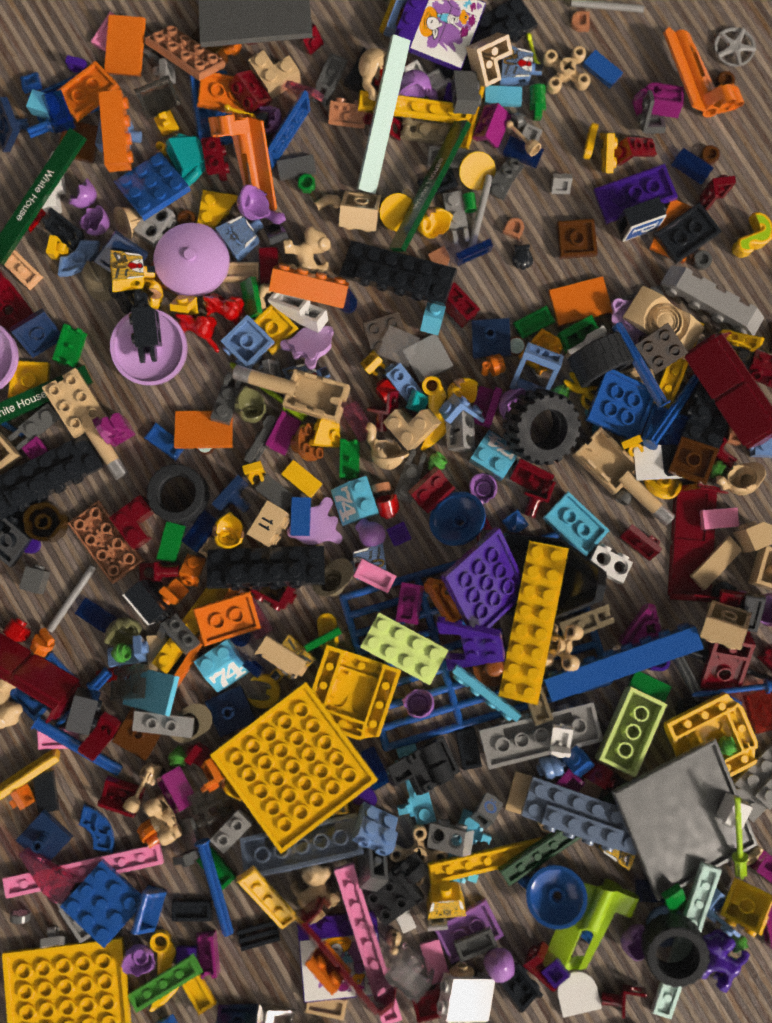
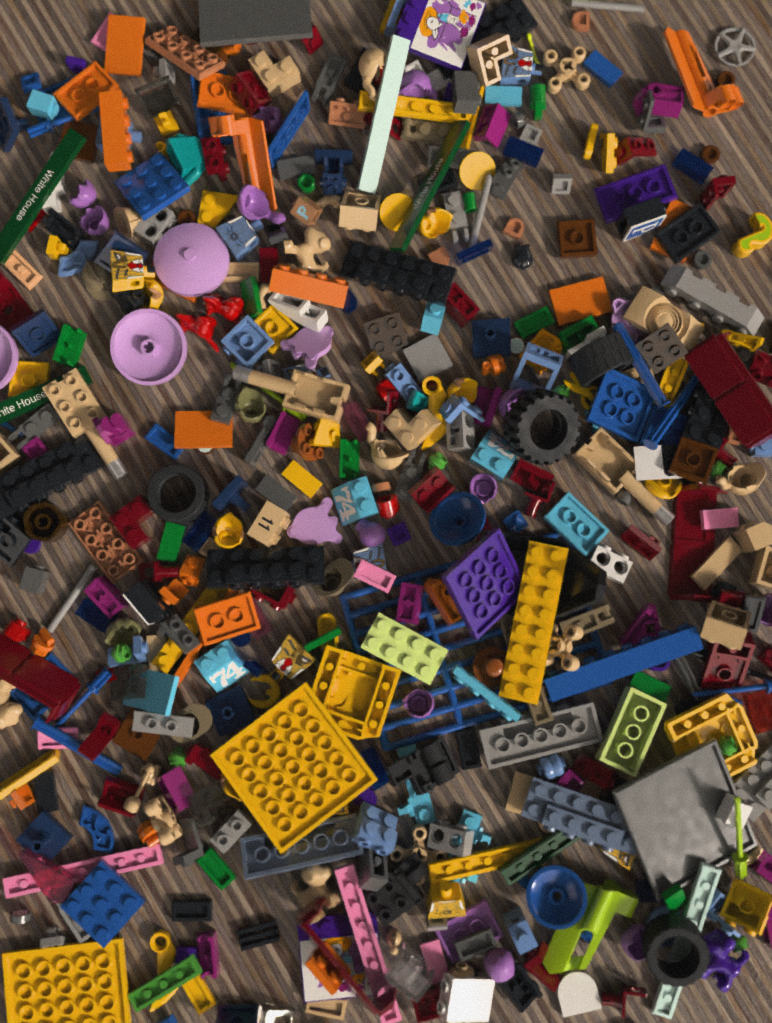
(58, 111): clear blue tile -> none
(83, 710): black brick -> none
(106, 596): none -> magenta hinge
(138, 960): medium lavender hair -> none
(145, 327): black hinge -> none
(149, 910): blue tile -> none
(185, 305): yellow bracket -> none
(212, 774): orange bracket -> none
(214, 886): blue axle -> none
(252, 470): yellow tile -> none
(262, 115): hinge -> none
(266, 897): yellow tile -> none
(282, 657): tan window -> none
(297, 88): clear pink tile -> none
(300, 516): blue tile -> none
(306, 210): none -> medium nougat brick
(333, 162): none -> dark blue tile
(398, 346): clear piece -> none
(406, 922): white sticker -> none
(479, 644): dark purple wing -> none
(486, 810): dark grey brick -> none
(520, 930): none -> medium blue torso
(532, 146): tan hinge -> none
(556, 973): dark purple tile -> none
(561, 740): white bracket -> none
(579, 762): blue brick -> none
(633, 442): yellow tile -> none

